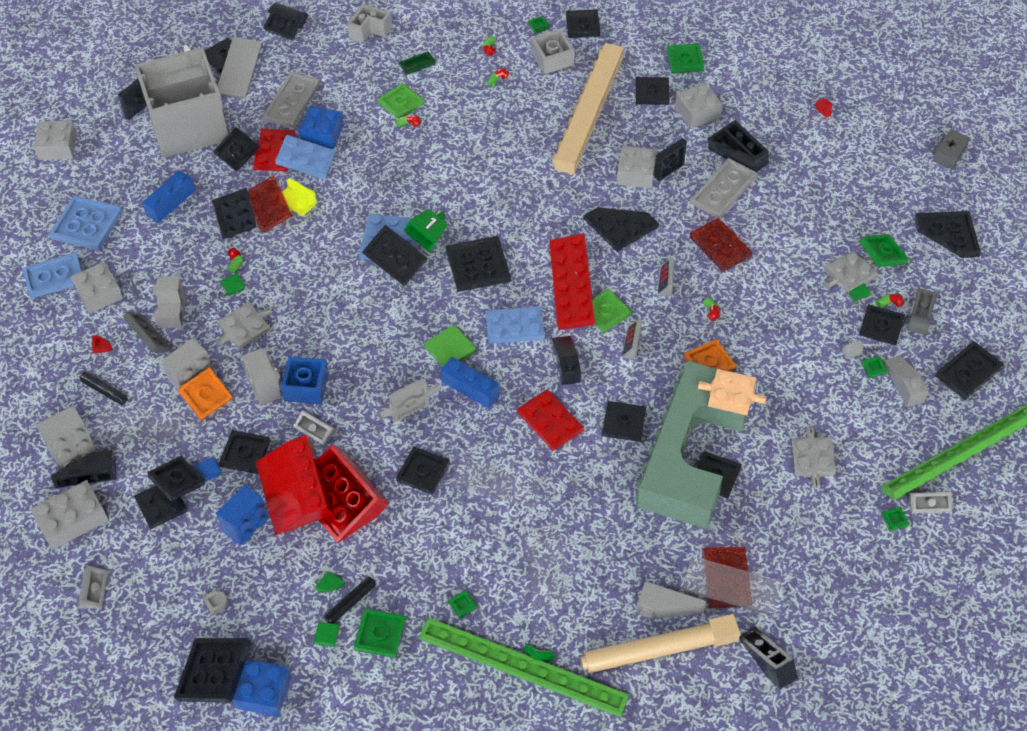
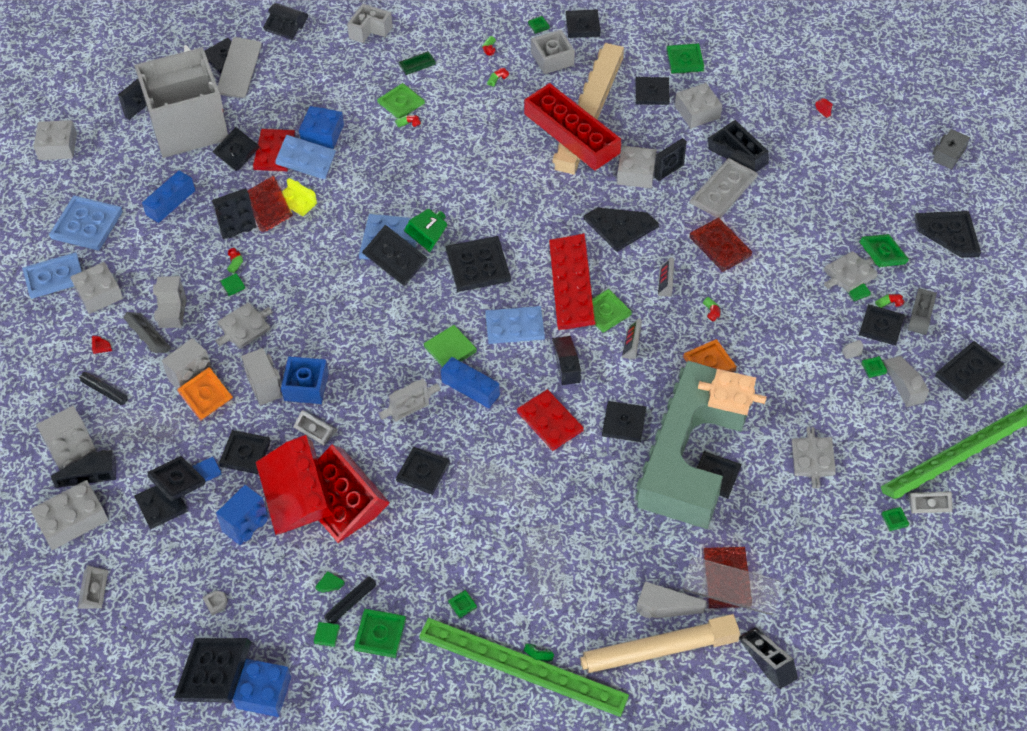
(291, 100): light grey tile -> none
(572, 126): none -> red brick

